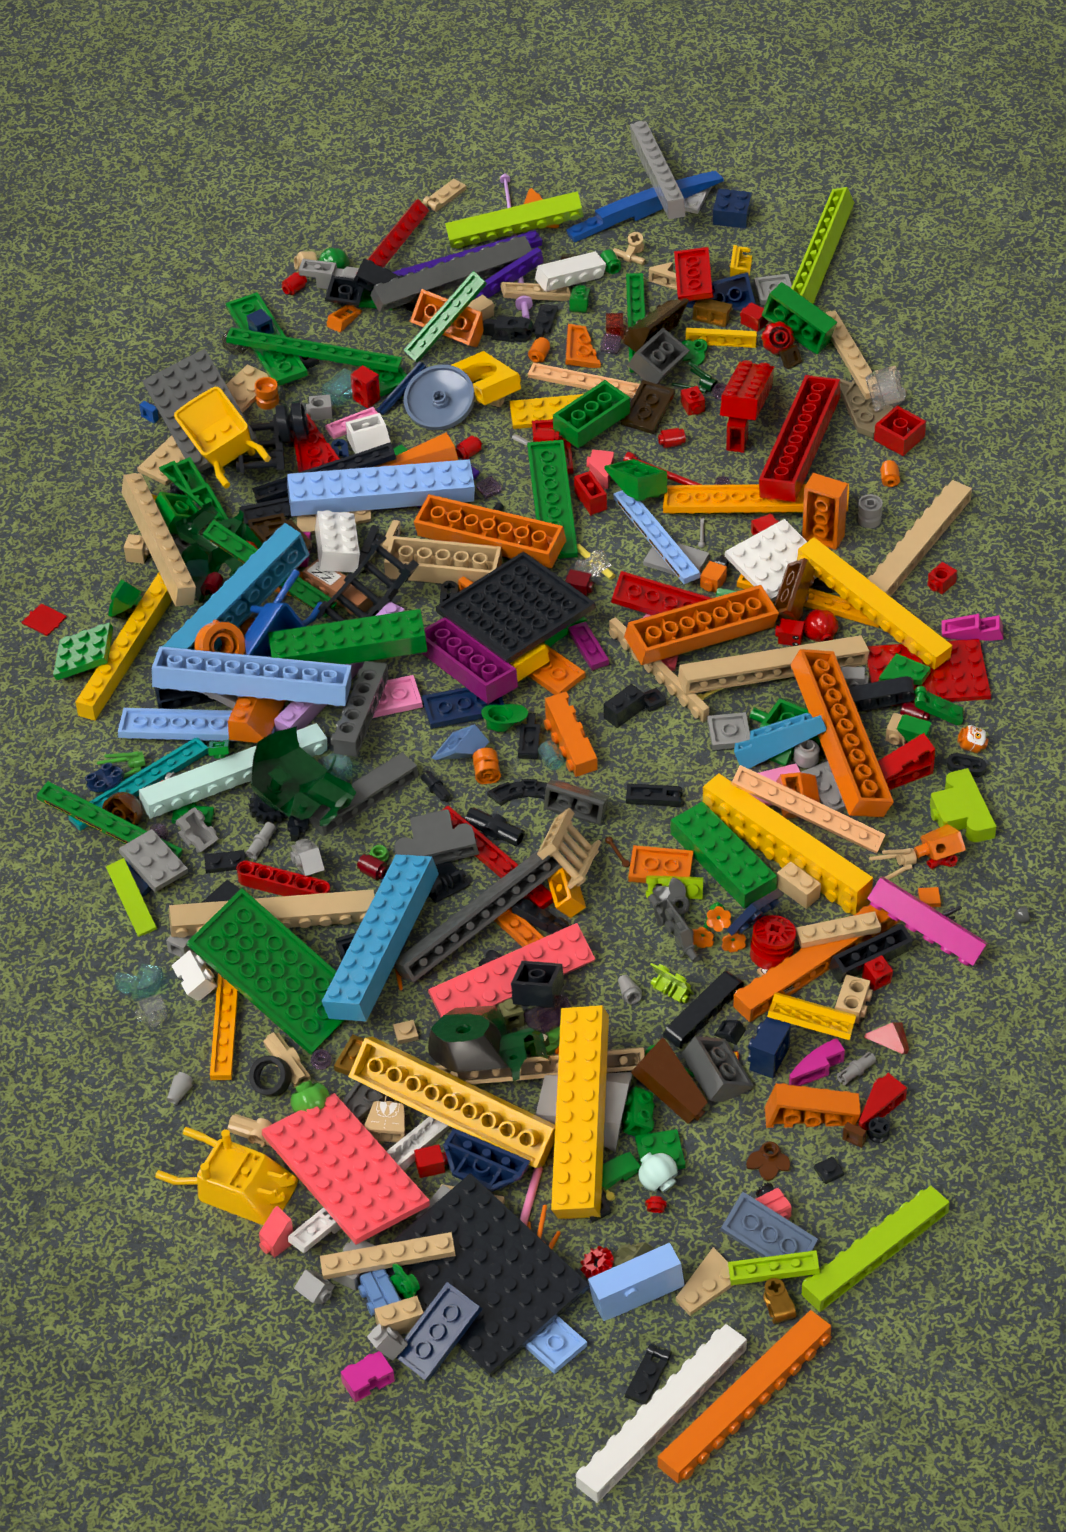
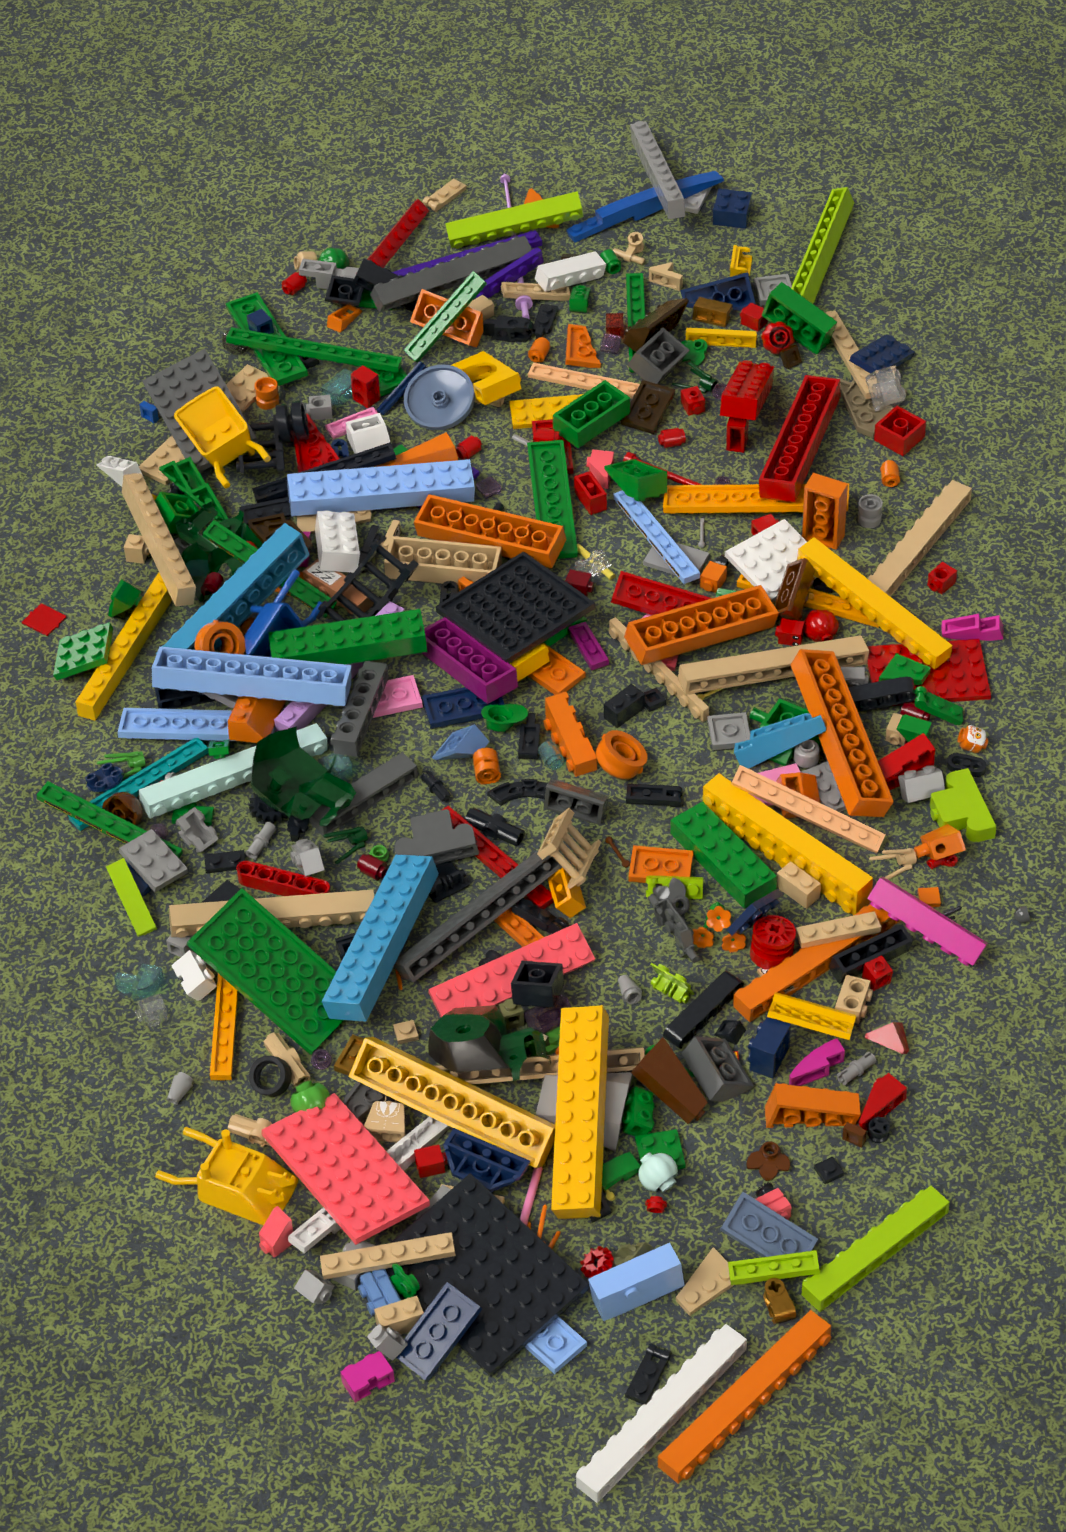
(118, 467): none -> white slope
(355, 836): none -> dark green plant
(621, 755): none -> orange piece
(693, 274): red plate -> none
(882, 354): none -> dark blue plate
(920, 784): none -> light grey brick

